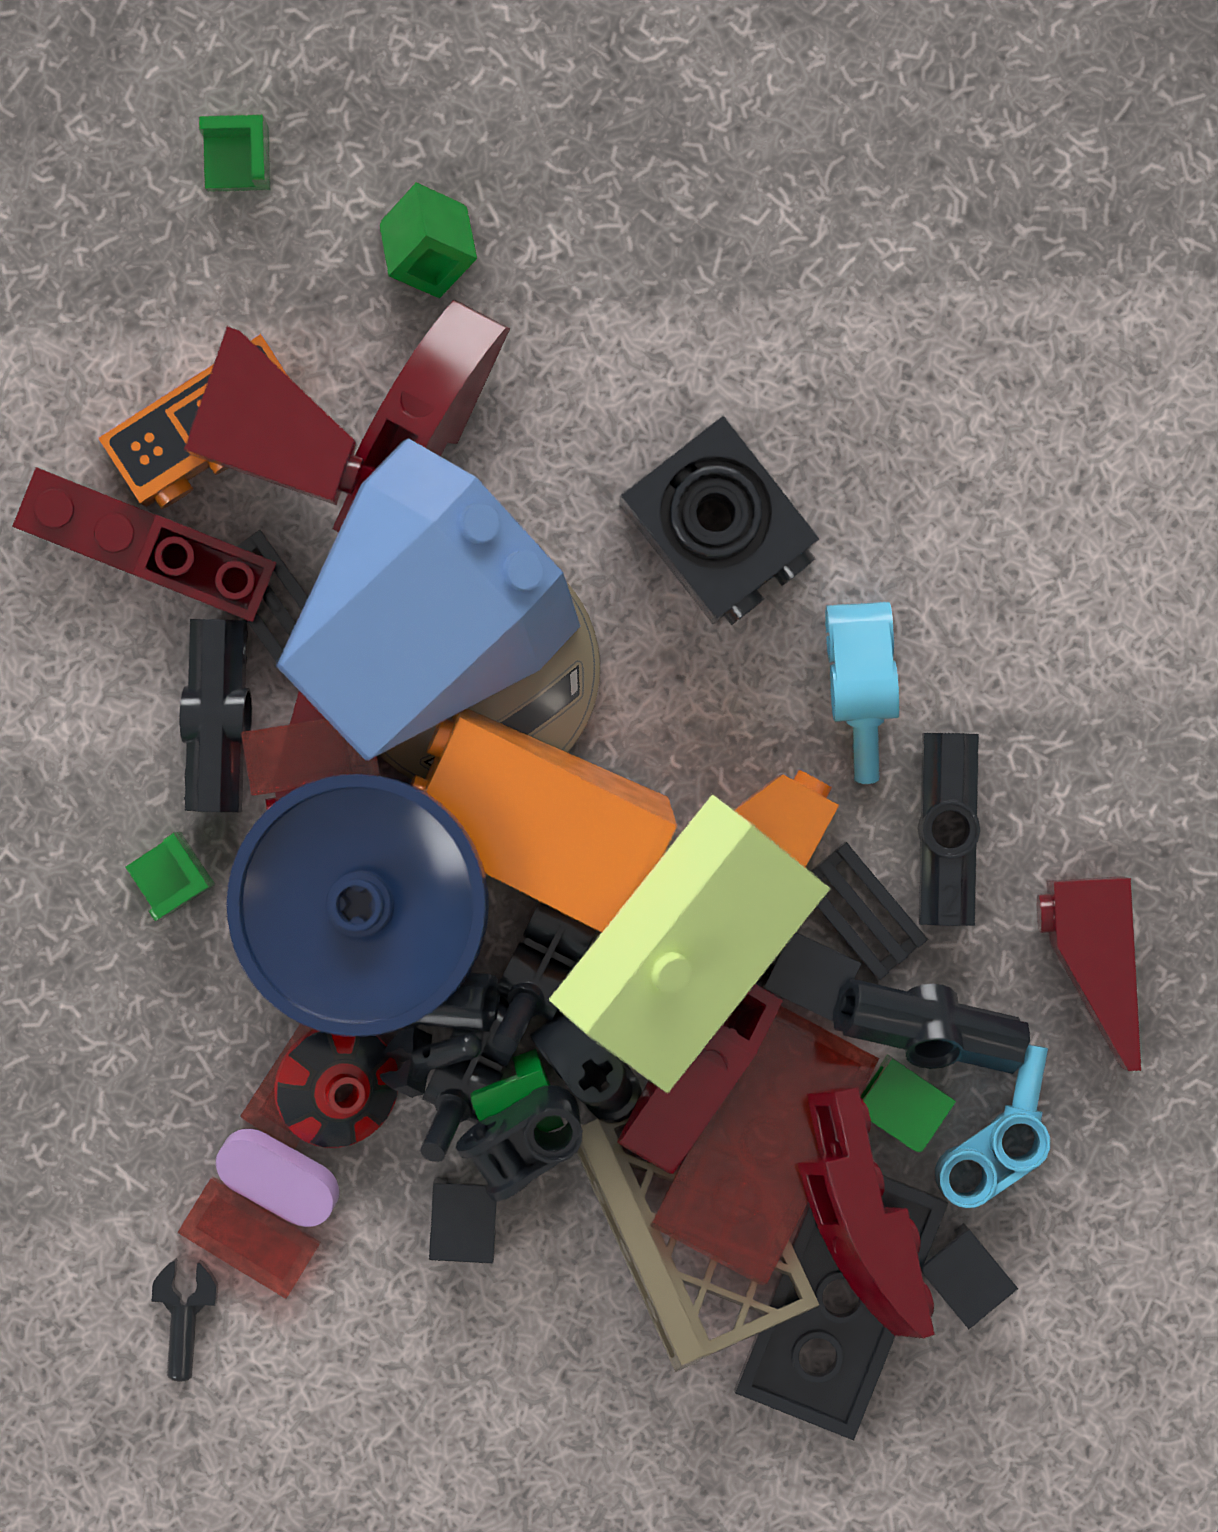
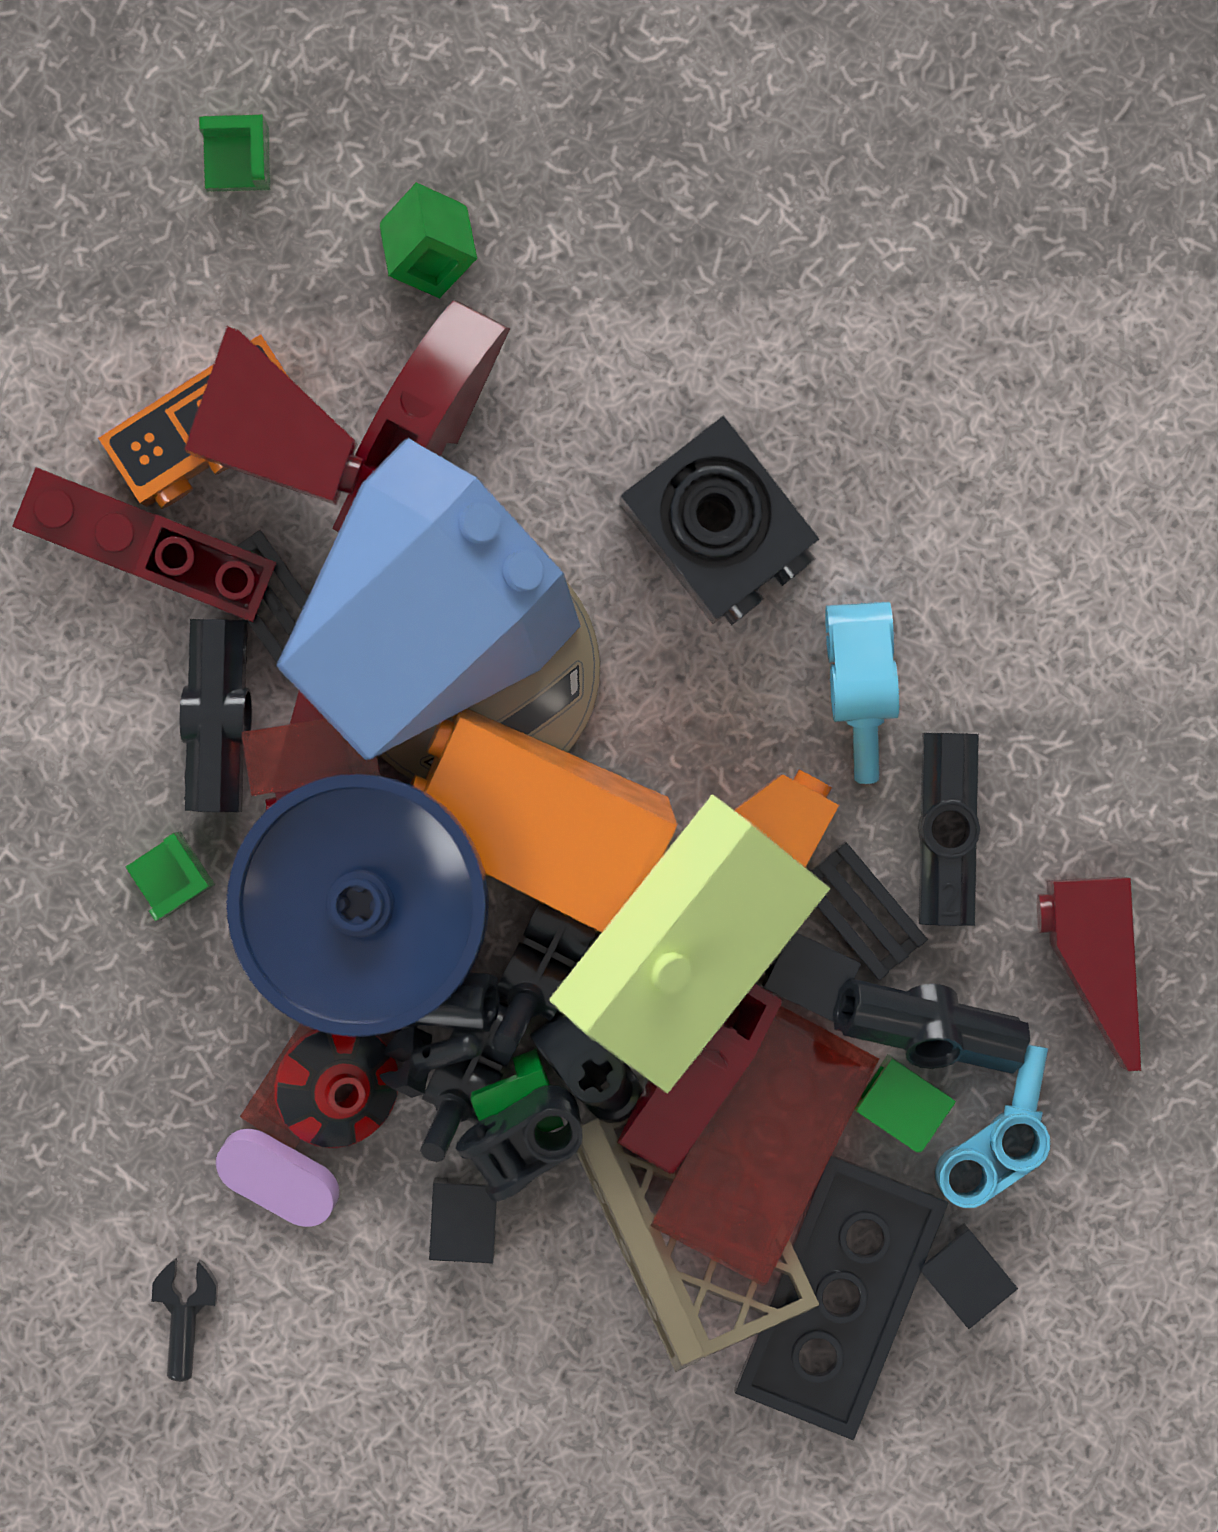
(249, 1237): clear red tile -> none
(867, 1241): dark red slope -> none

